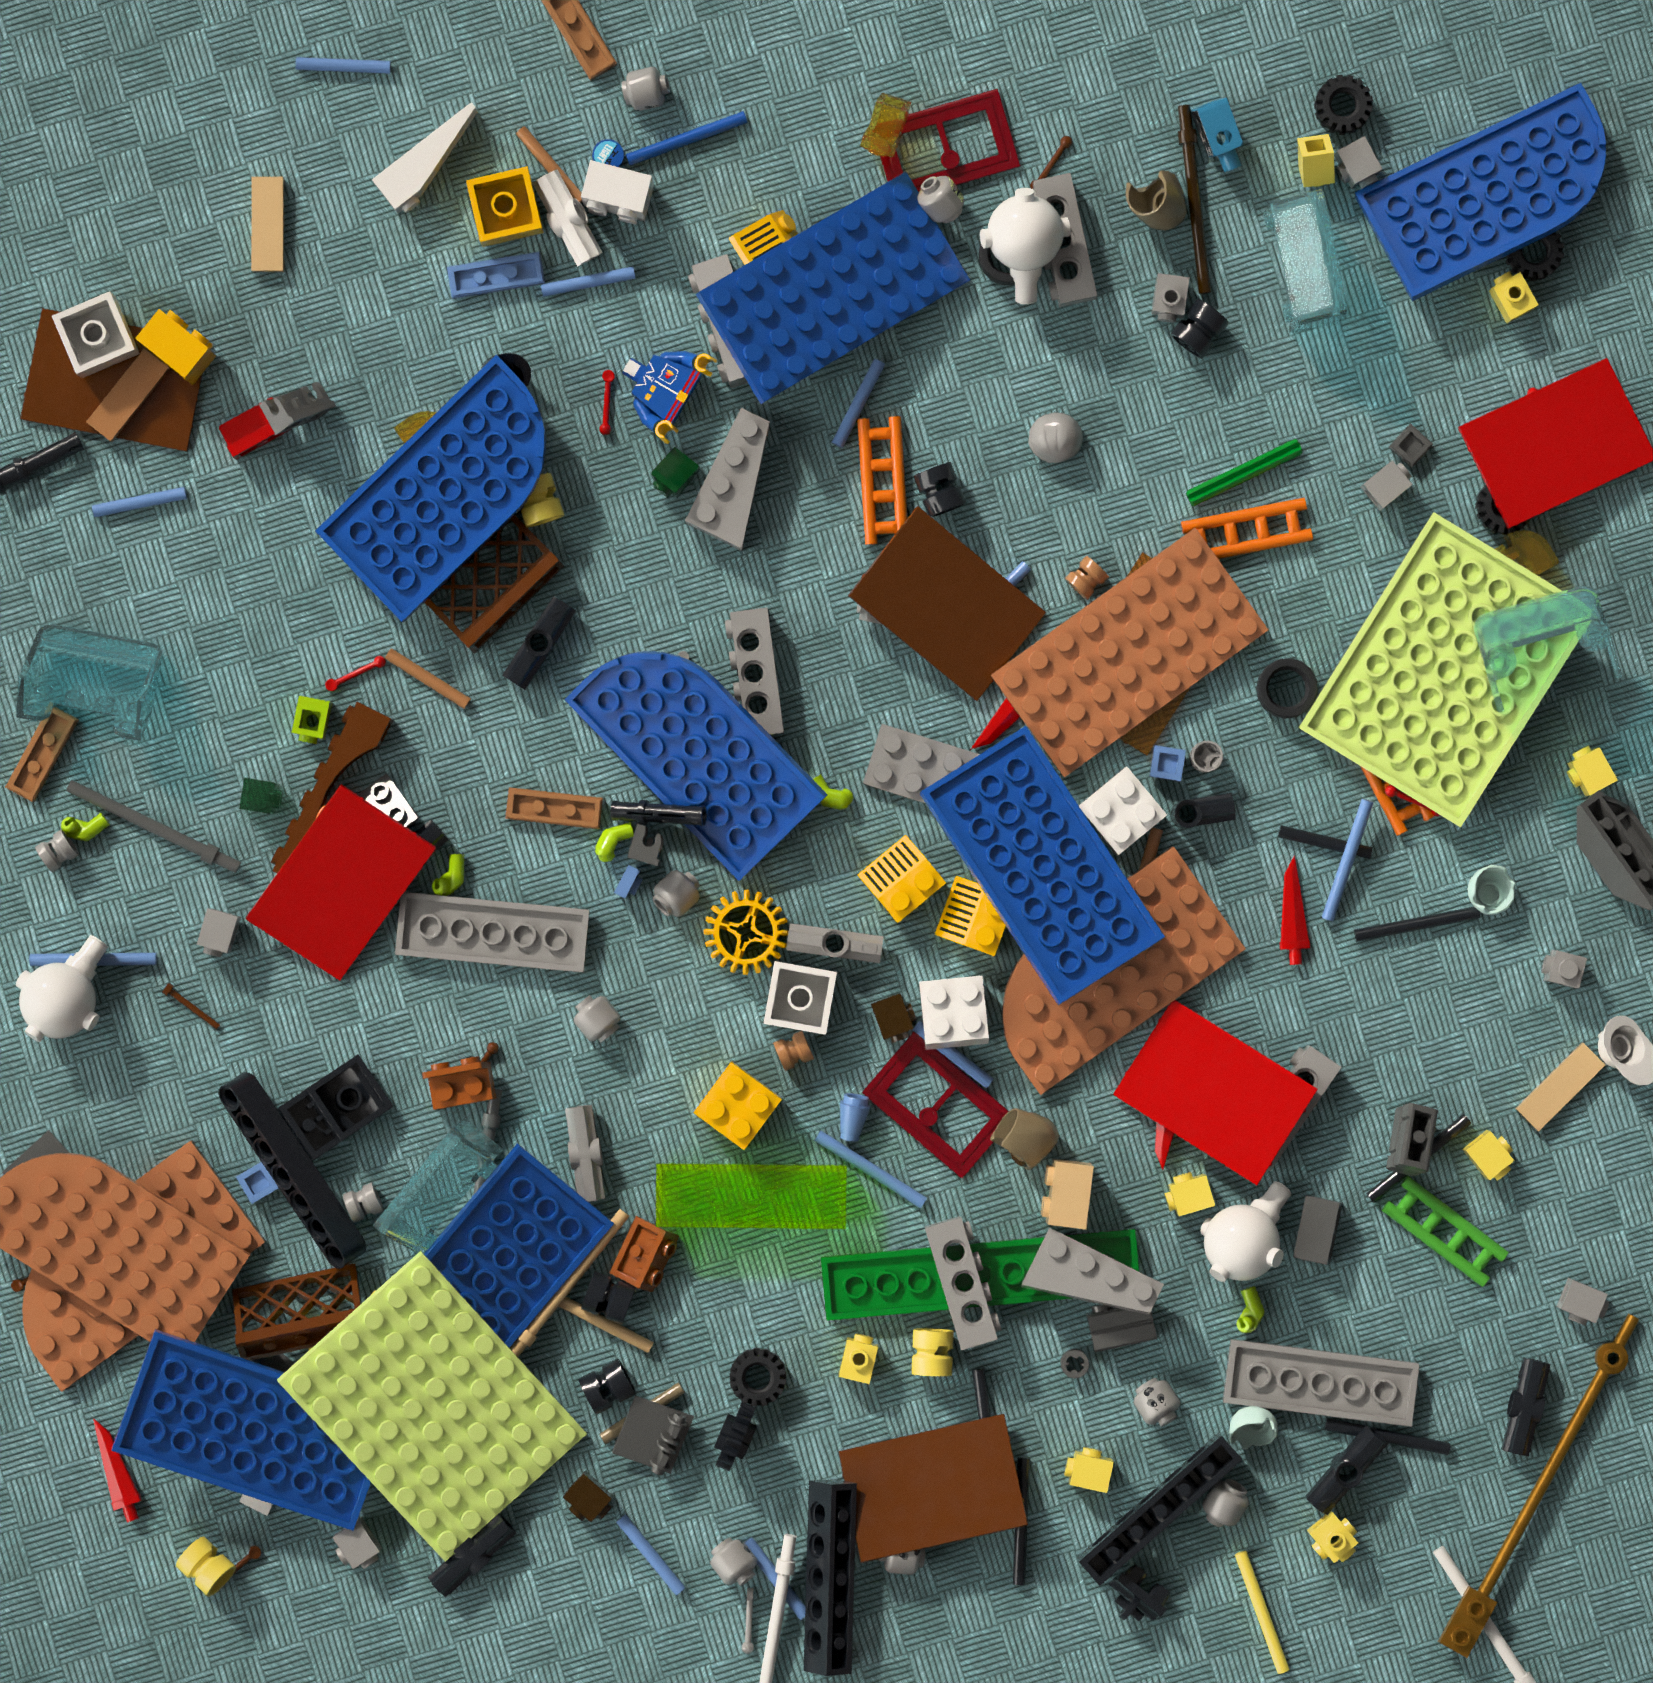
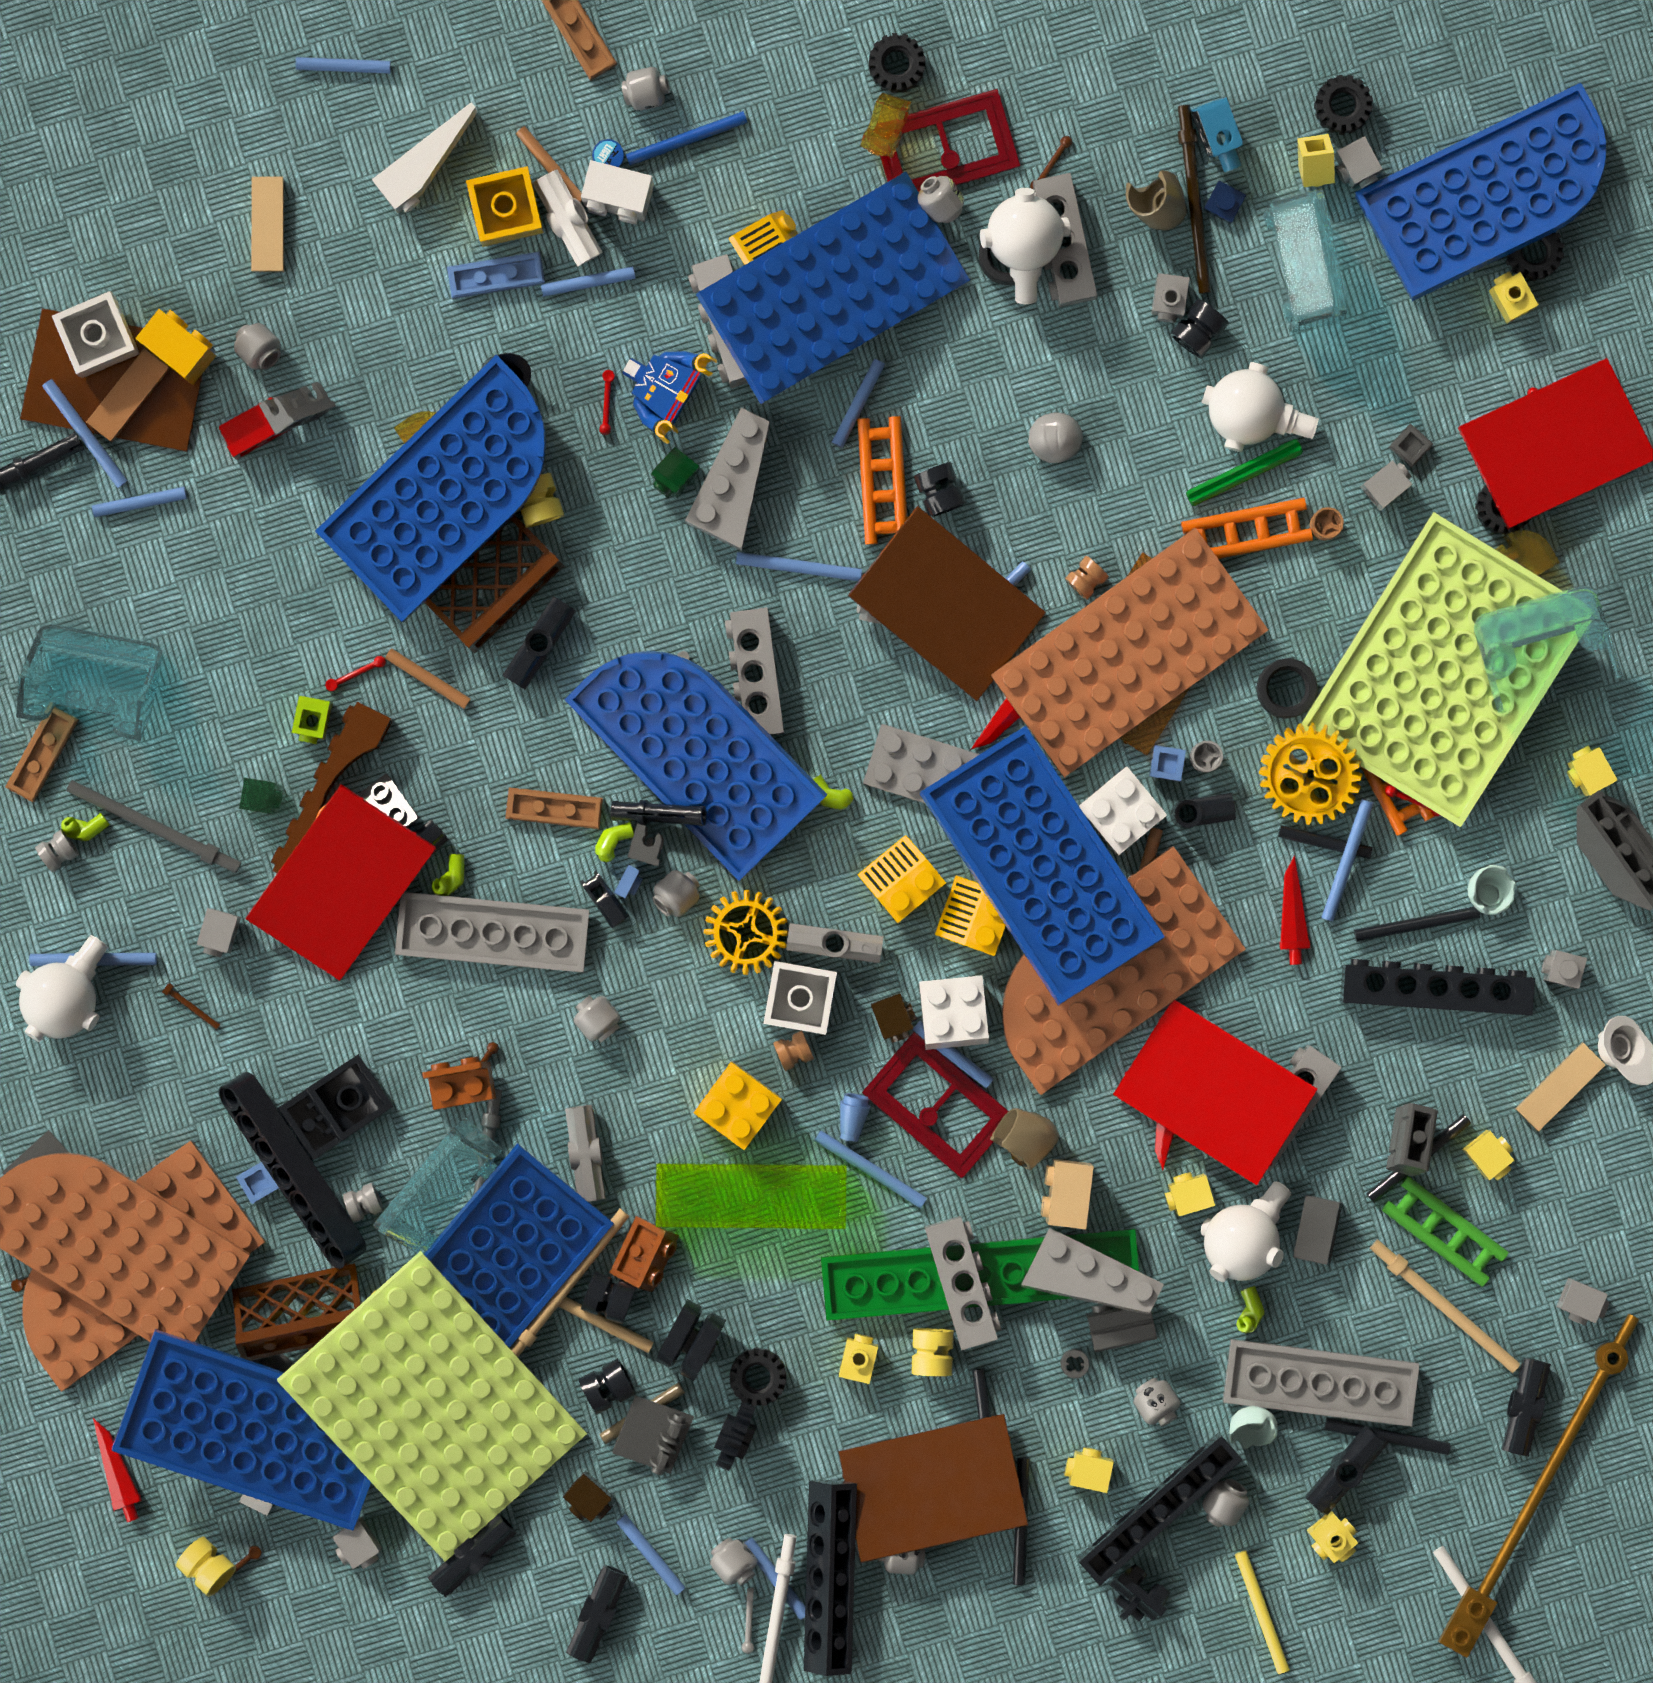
(84, 433): none -> medium blue bar
(257, 346): none -> light grey head
(597, 1613): none -> black piece
(607, 904): none -> black bar
(691, 1340): none -> black wheel
(798, 566): none -> medium blue bar
(891, 44): none -> black tyre
(1224, 202): none -> dark blue plate
(1250, 408): none -> white piece
(1302, 799): none -> yellow gear
(1330, 521): none -> medium nougat wheel
(1399, 1266): none -> tan bar
(1518, 1000): none -> black brick

